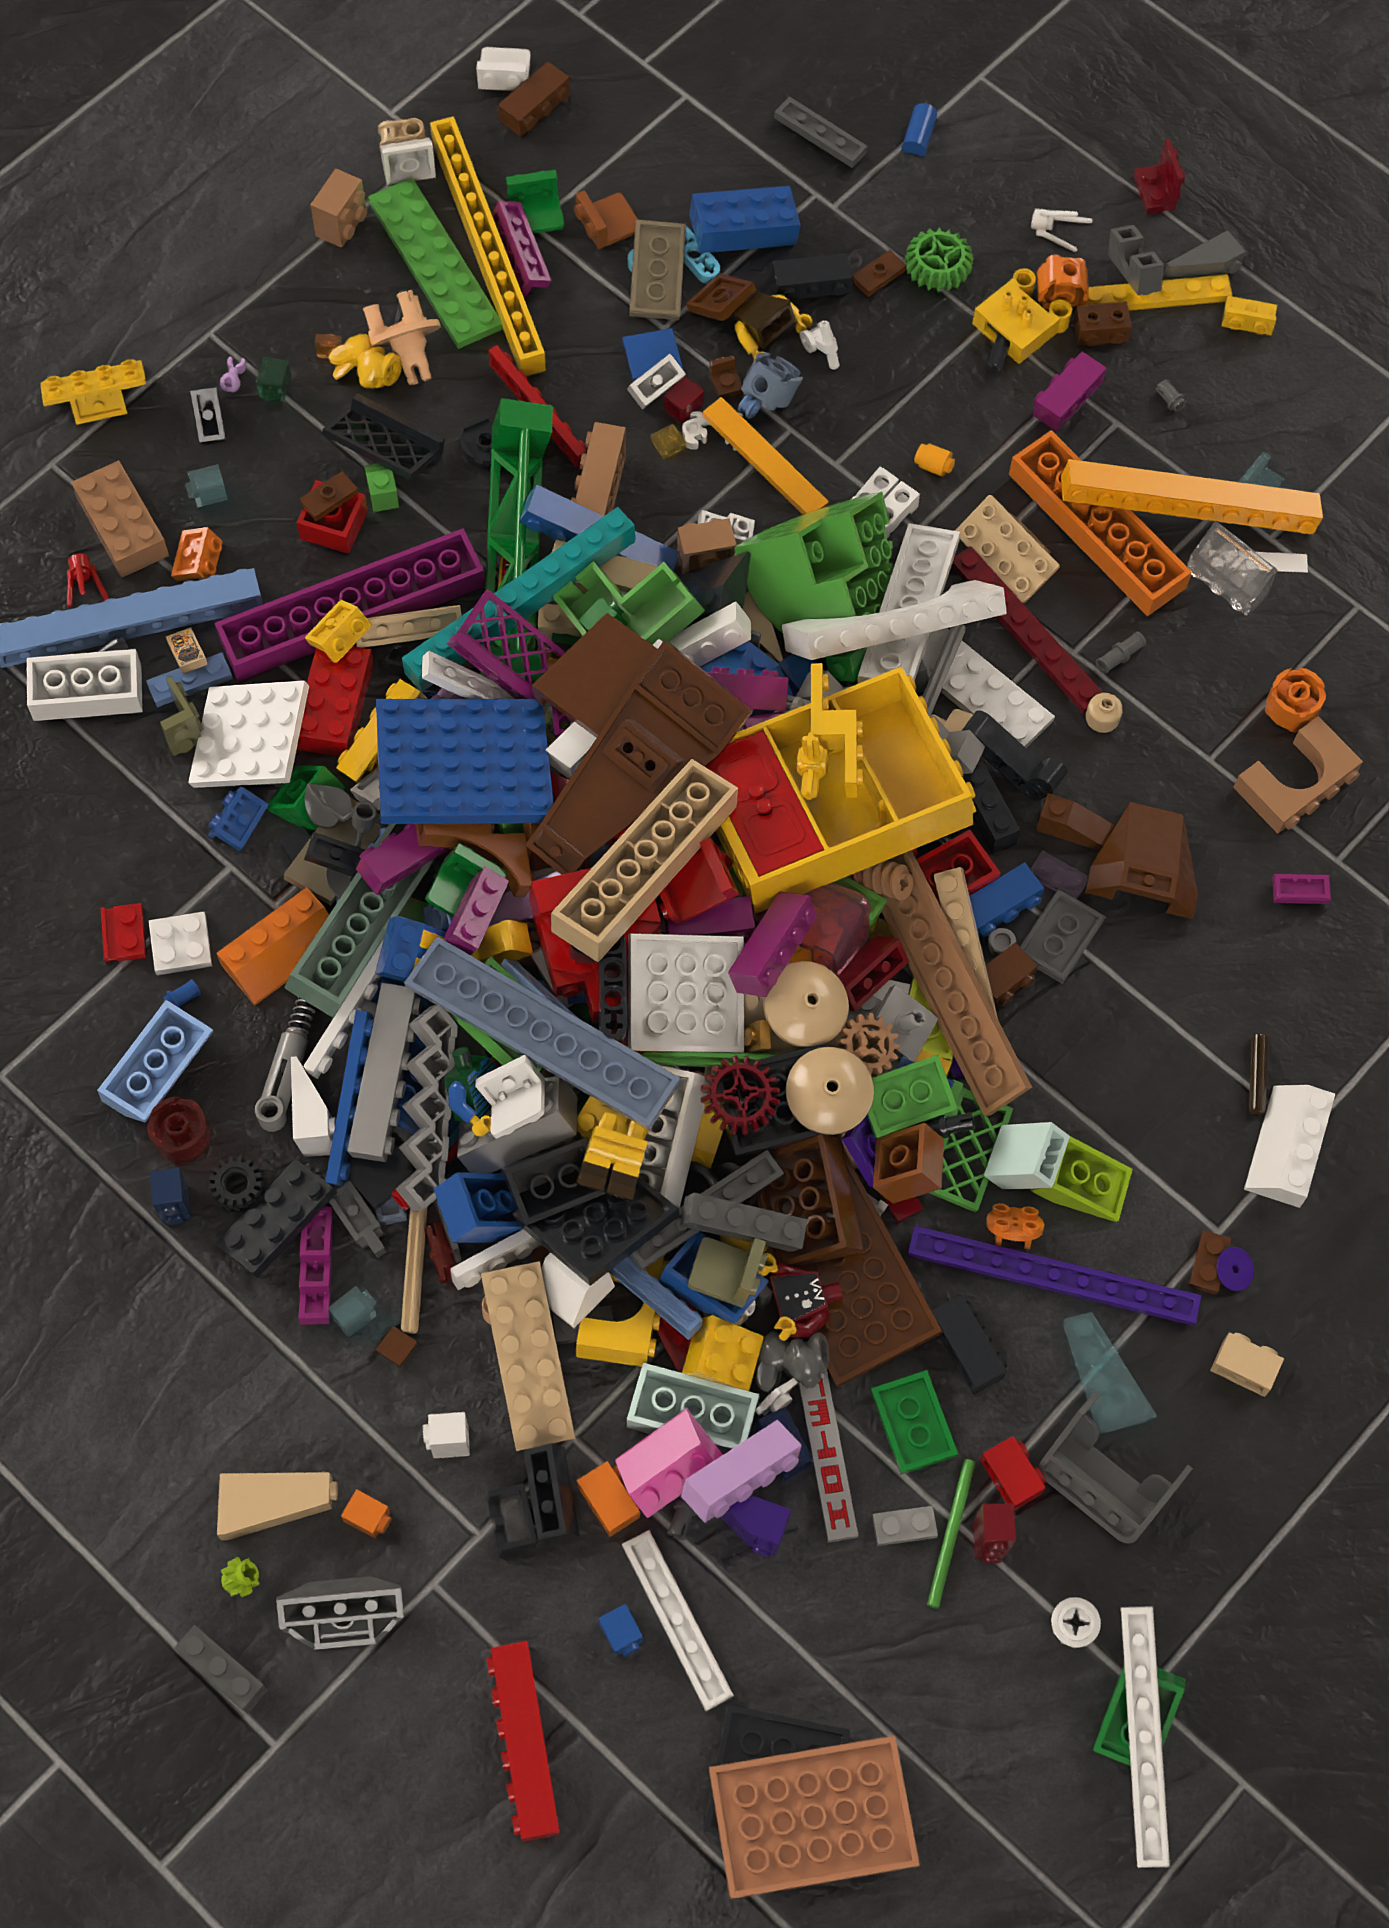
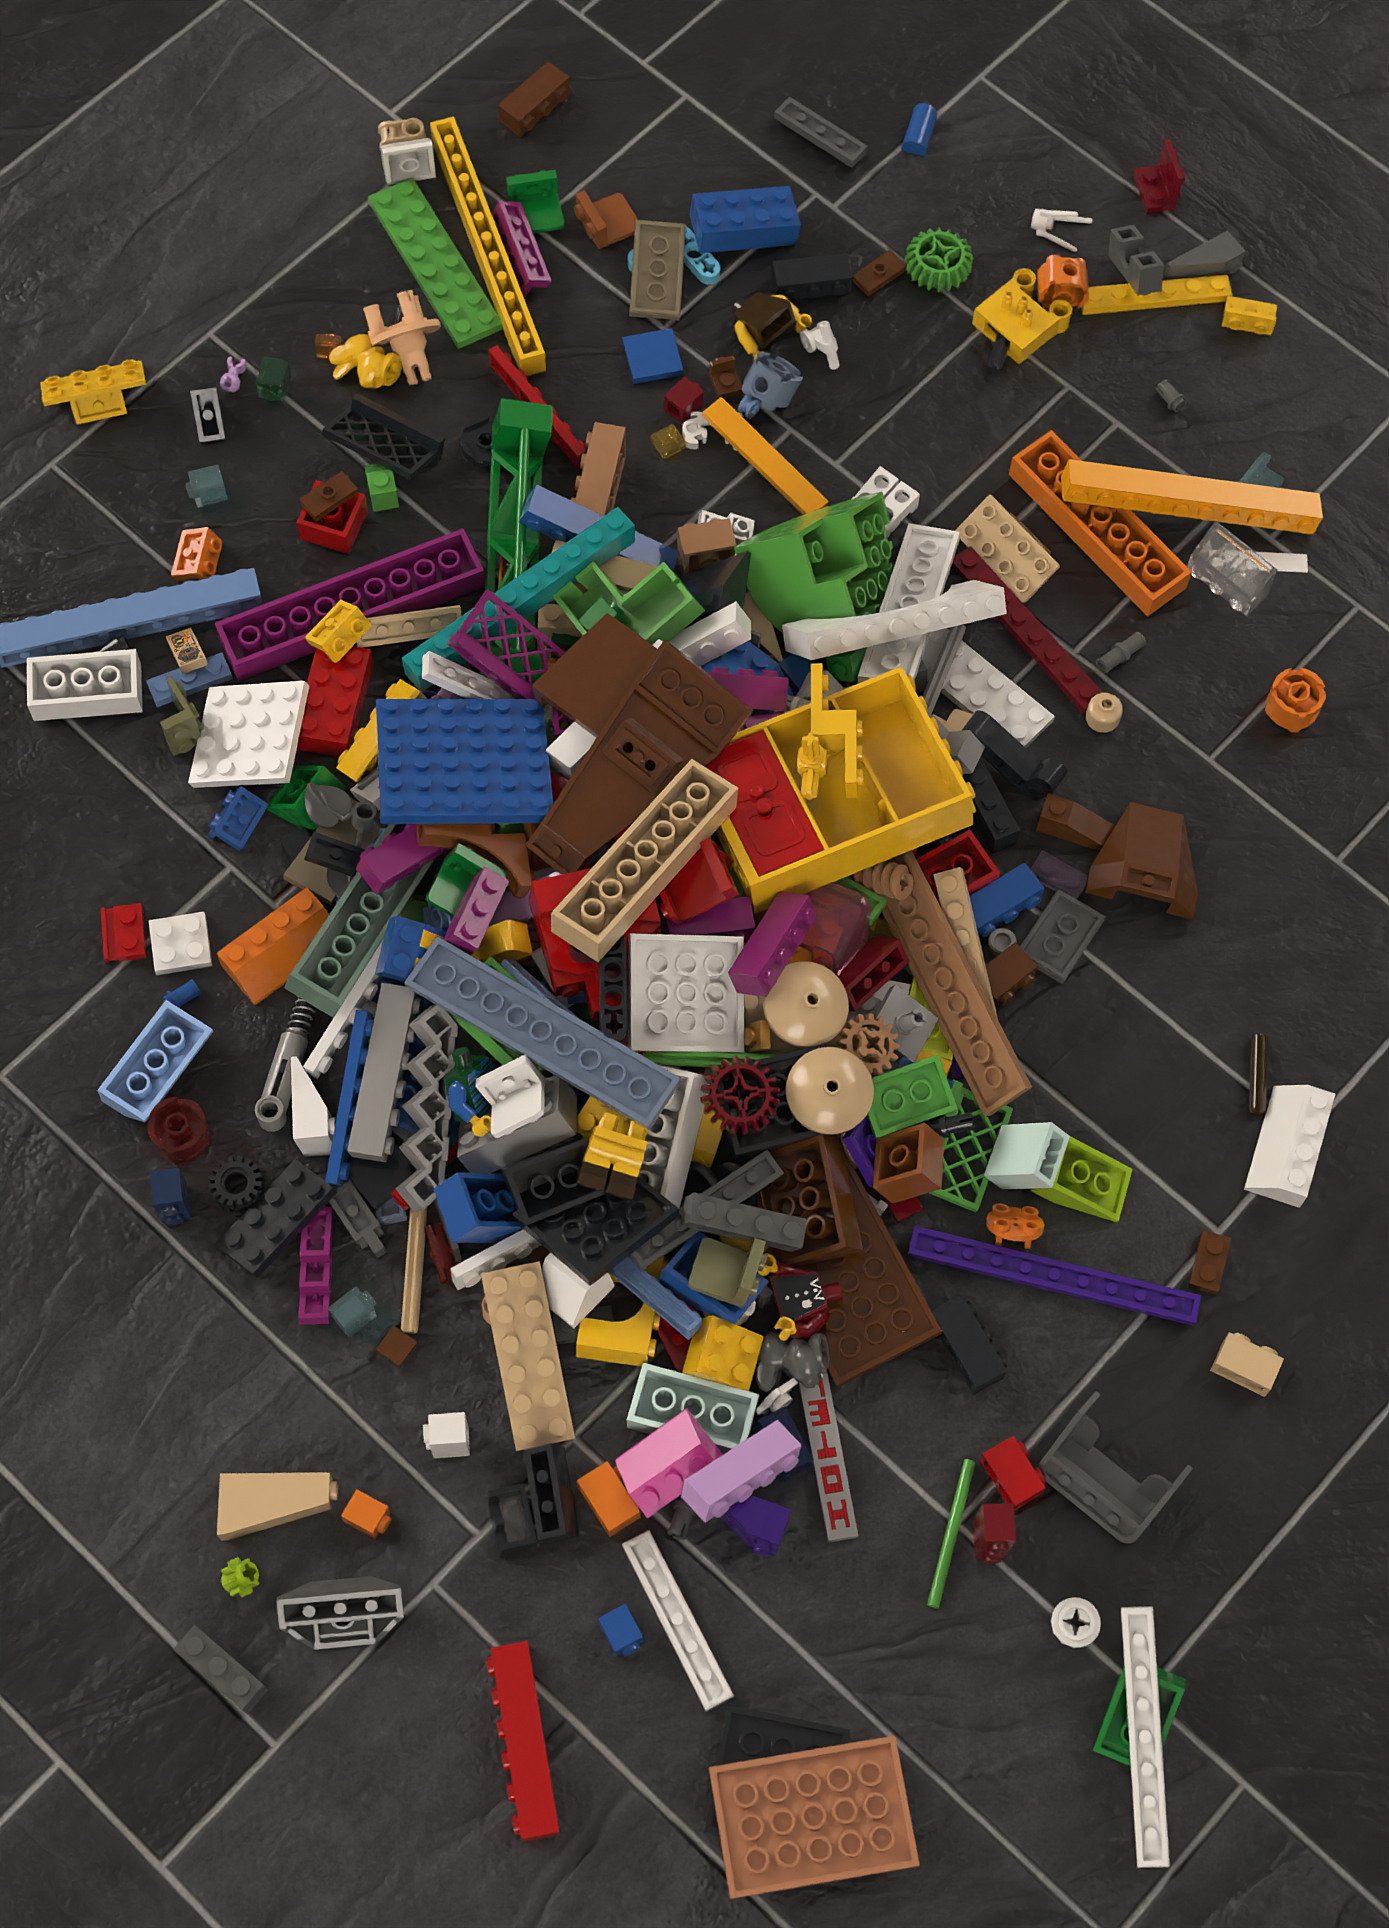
(80, 570): red plant -> none
(120, 519): medium nougat brick -> none
(338, 208): medium nougat brick -> none
(502, 68): white bracket -> none
(656, 381): white brick -> none
(721, 297): reddish brown plate -> none
(904, 1525): light grey plate -> none
(914, 1422): green plate -> none
(934, 459): light orange brick -> none
(1068, 391): magenta brick -> none
(1102, 323): reddish brown brick -> none
(1103, 1371): clear light blue wing -> none
(1235, 1269): dark purple piece -> none
(1284, 805): medium nougat arch -> none
(1301, 888): magenta plate -> none

